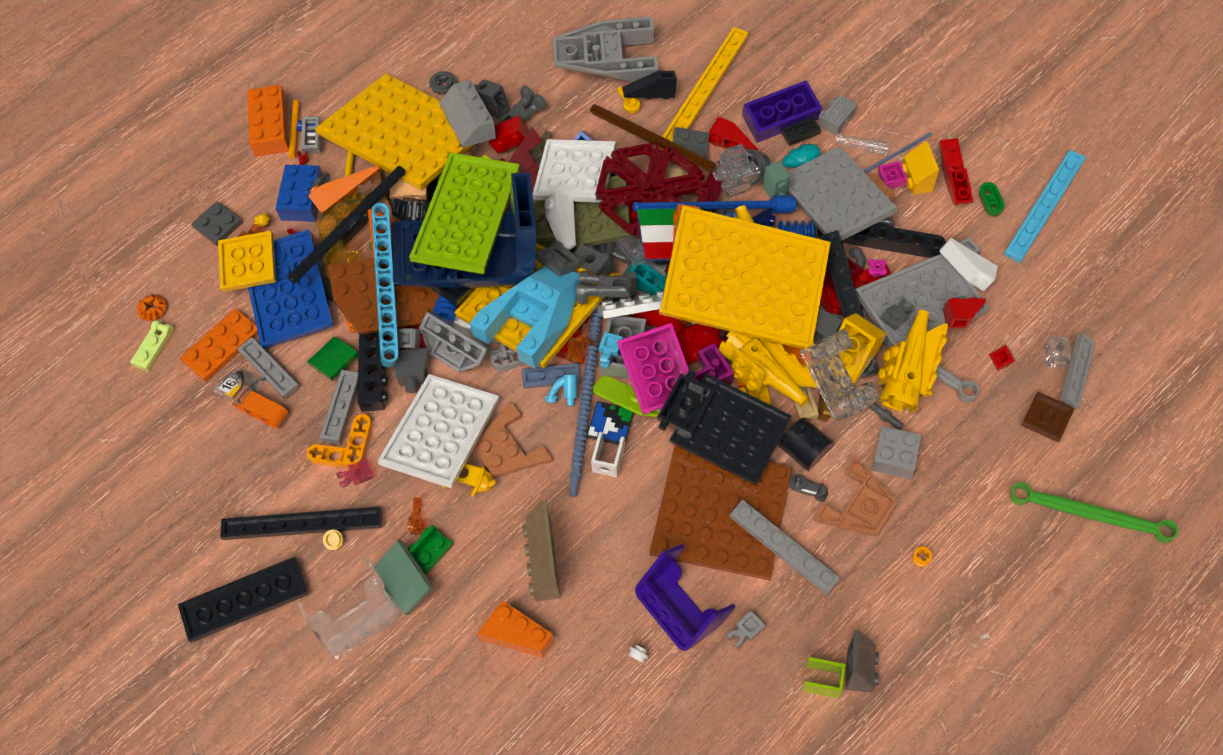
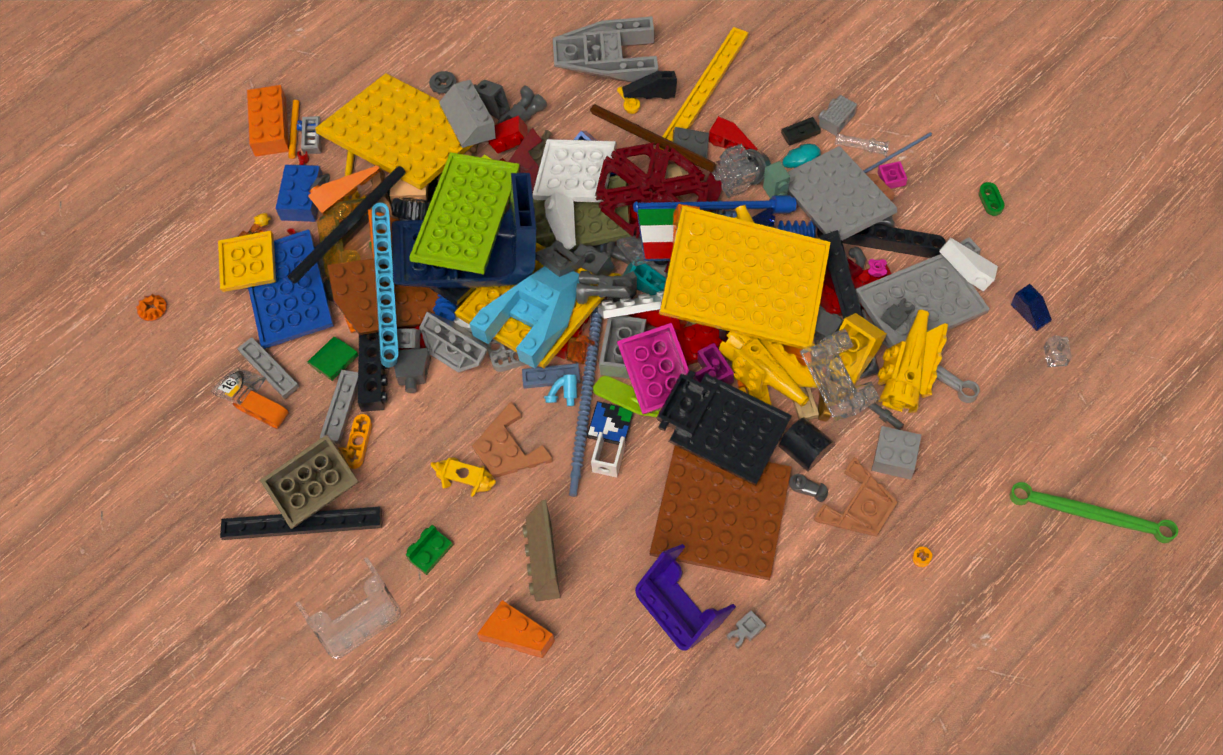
(152, 345): yellowish green plate -> none
(216, 223): dark grey plate -> none
(219, 345): orange plate -> none
(242, 599): black plate -> none
(309, 481): none -> dark tan slope
(333, 539): yellow plate -> none
(358, 473): clear pink plate -> none
(403, 577): sand green tile -> none
(415, 523): clear orange plate -> none
(439, 431): white plate -> none
(608, 348): medium azure plate -> none
(638, 653): white plate -> none
(780, 109): dark purple brick -> none
(784, 547): light grey plate -> none
(827, 666): lime piece -> none
(861, 664): dark grey slope -> none
(920, 169): yellow slope -> none
(954, 172): red slope -> none
(961, 312): red slope -> none
(1002, 357): red slope -> none
(1031, 307): none -> clear blue slope
(1044, 206): medium azure tile -> none
(1047, 417): reddish brown plate -> none
(1078, 370): light grey plate -> none

